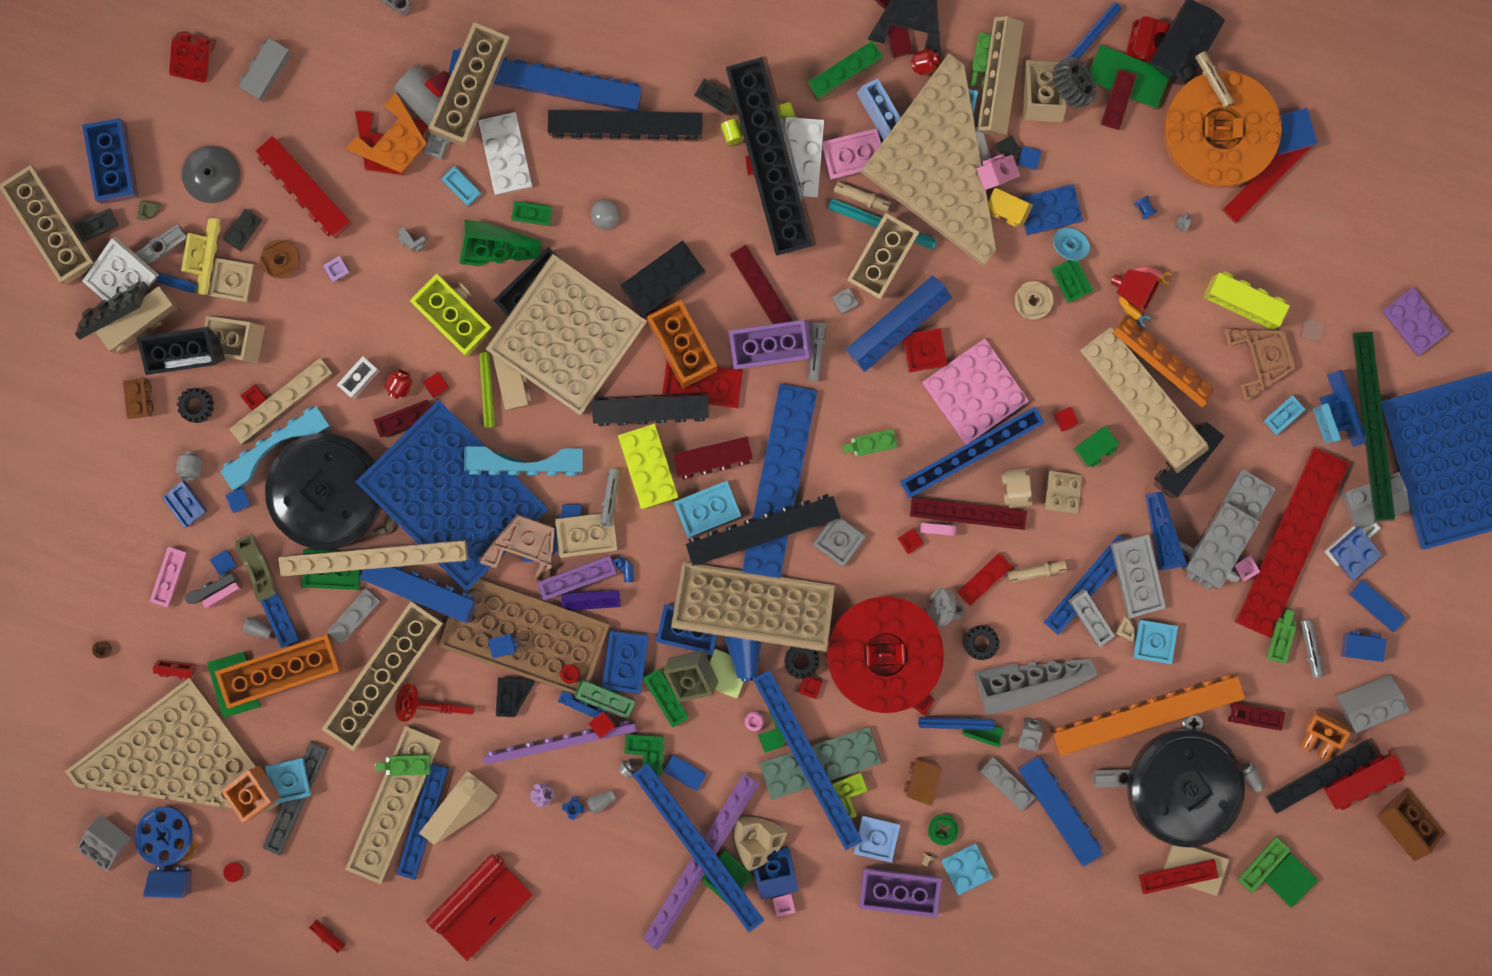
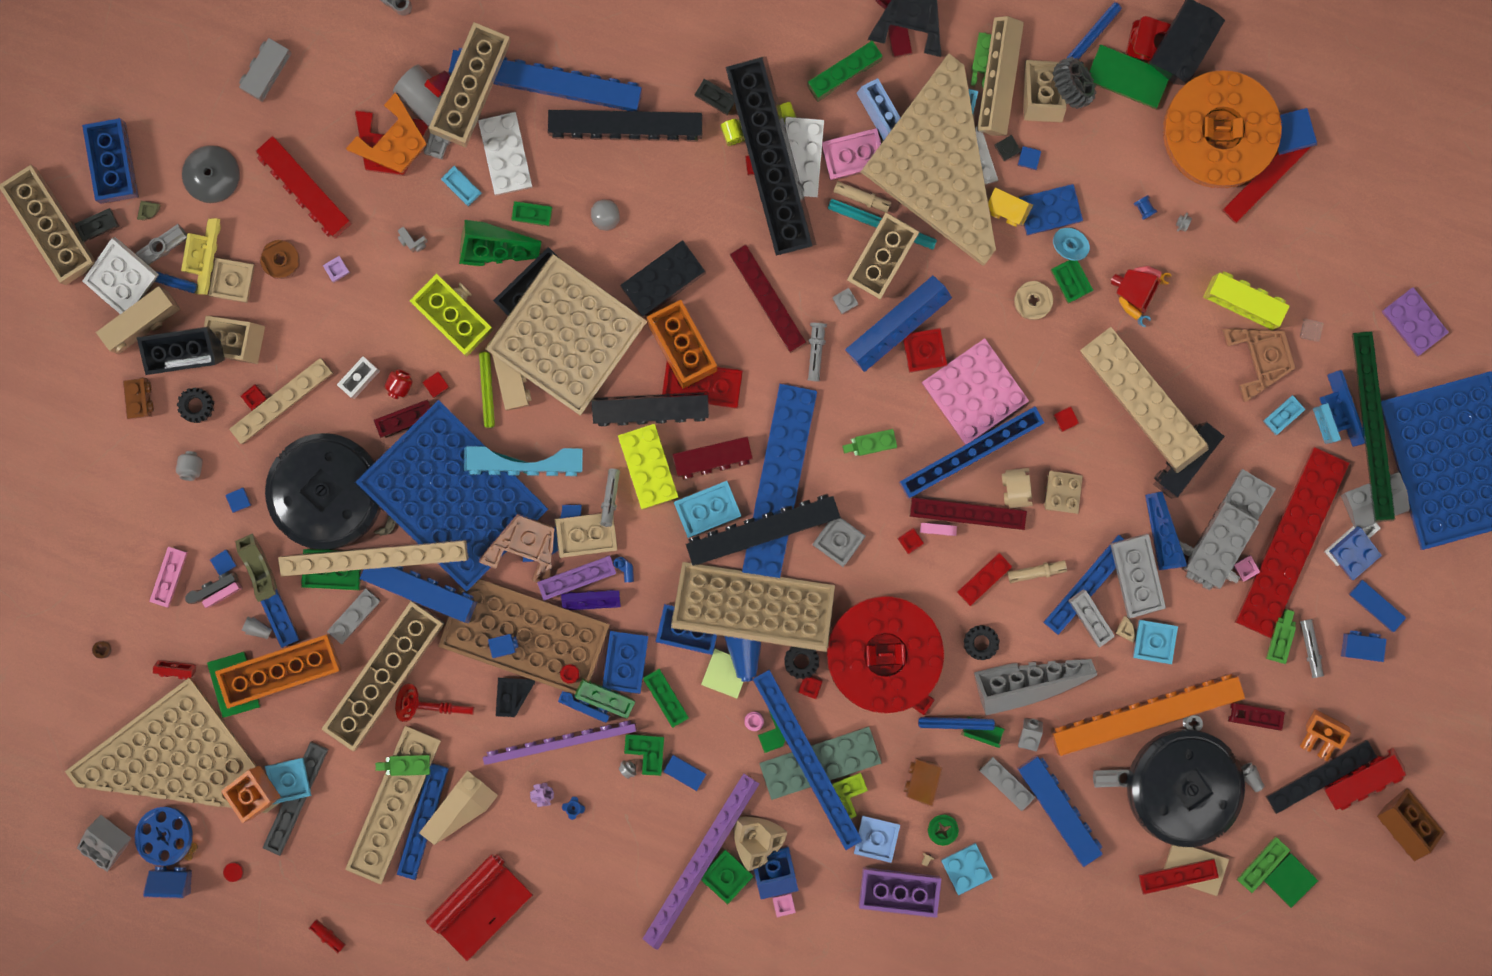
(111, 310): pearl dark grey plate -> none
(184, 504): plate -> none
(190, 56): red bracket -> none
(242, 230): pearl dark grey plate -> none
(242, 471): medium azure arch -> none
(600, 801): light grey cone -> none
(601, 724): red tile -> none
(690, 676): olive brick -> none
(698, 847): blue plate -> none
(771, 344): medium lavender brick -> none
(925, 62): red head -> none
(944, 607): light grey tile -> none
(997, 171): bright pink brick -> none
(1096, 446): green brick -> none
(1118, 99): dark red plate -> none
(1161, 359): orange plate -> none
(1213, 77): tan pin -> none
(1372, 704): light grey slope -> none

